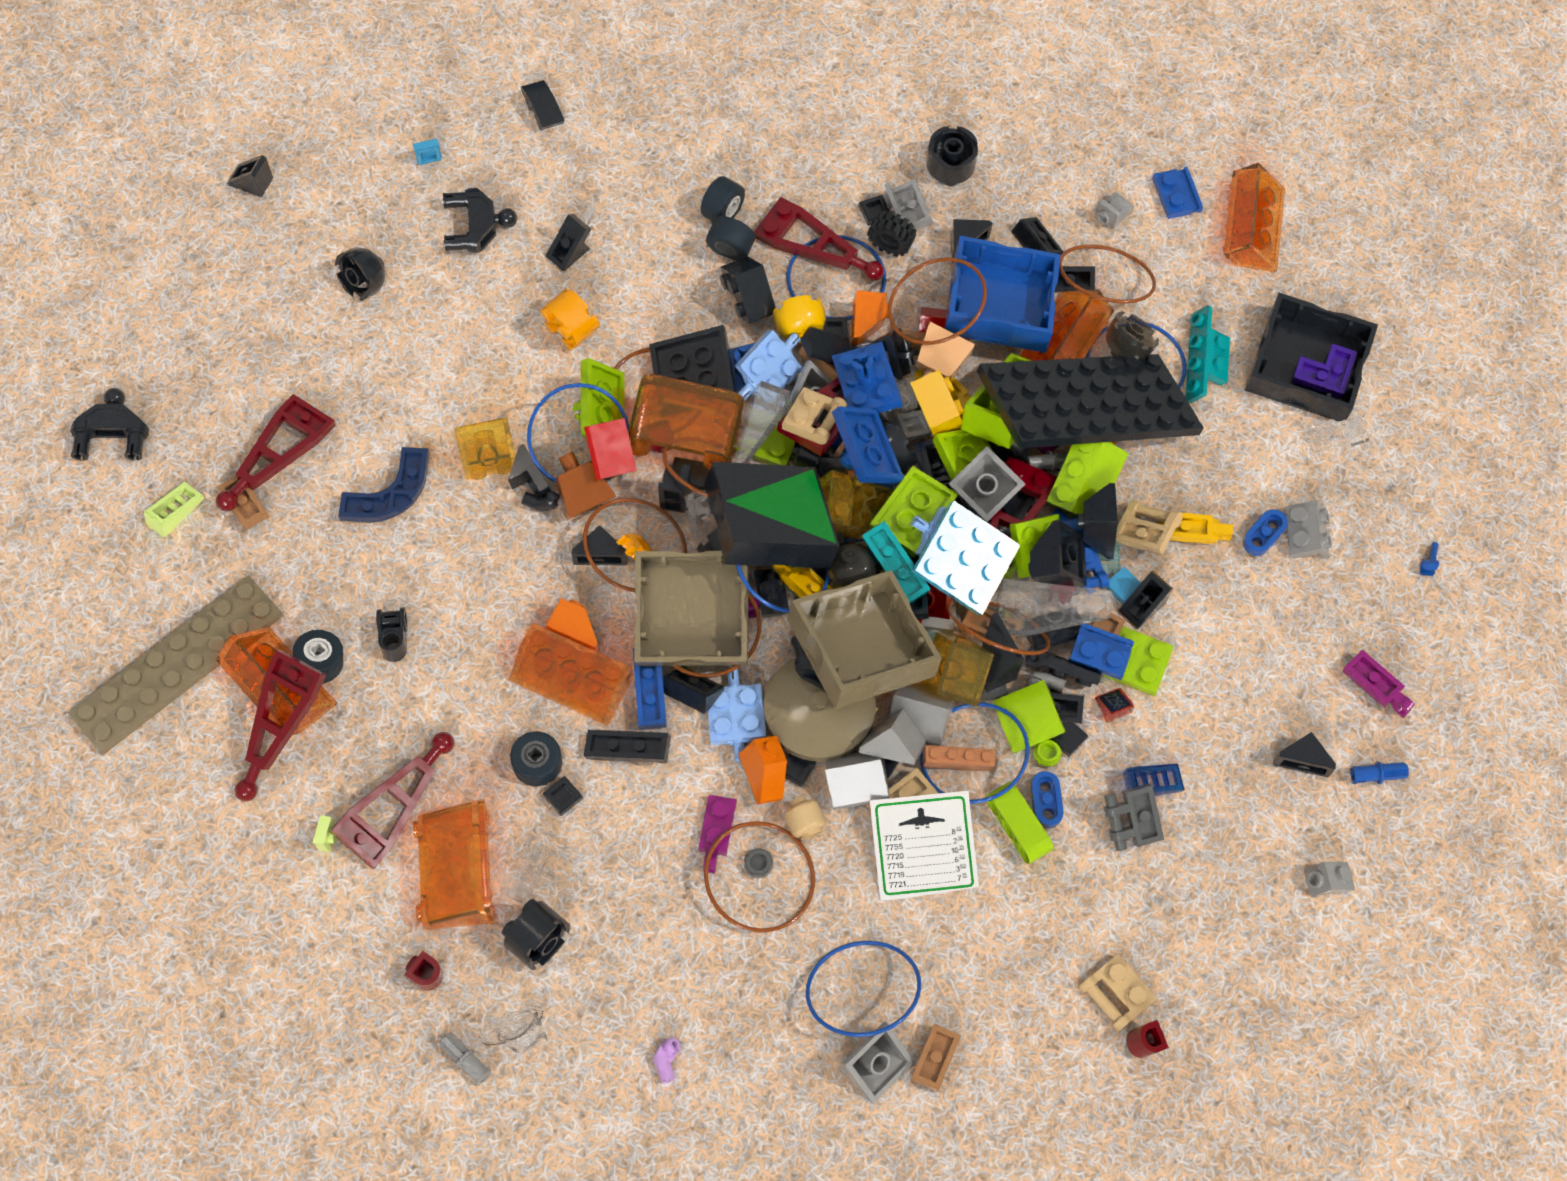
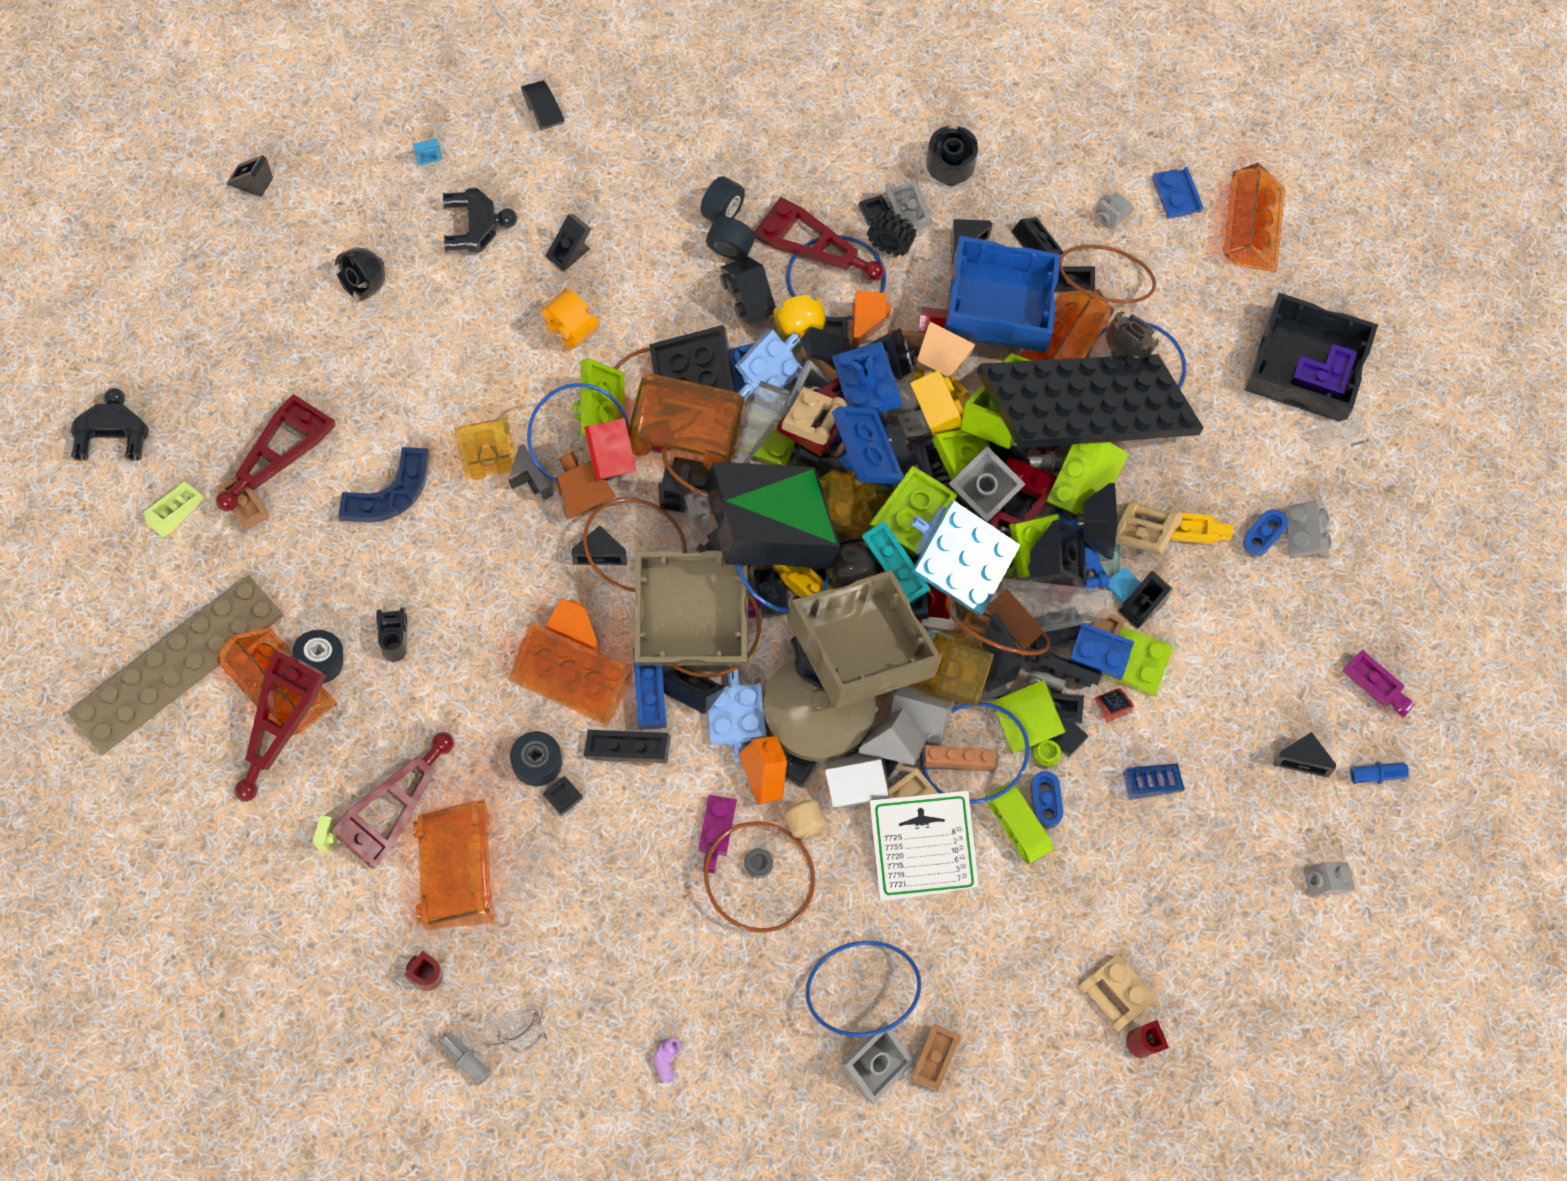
(535, 934): black brick -> none
(541, 504): black arm -> none
(633, 543): light orange plate -> none
(959, 332): dark orange piece -> none
(1016, 618): none -> reddish brown slope
(1142, 816): dark grey plate -> none
(1207, 355): teal bracket -> none
(1428, 567): blue hand -> none

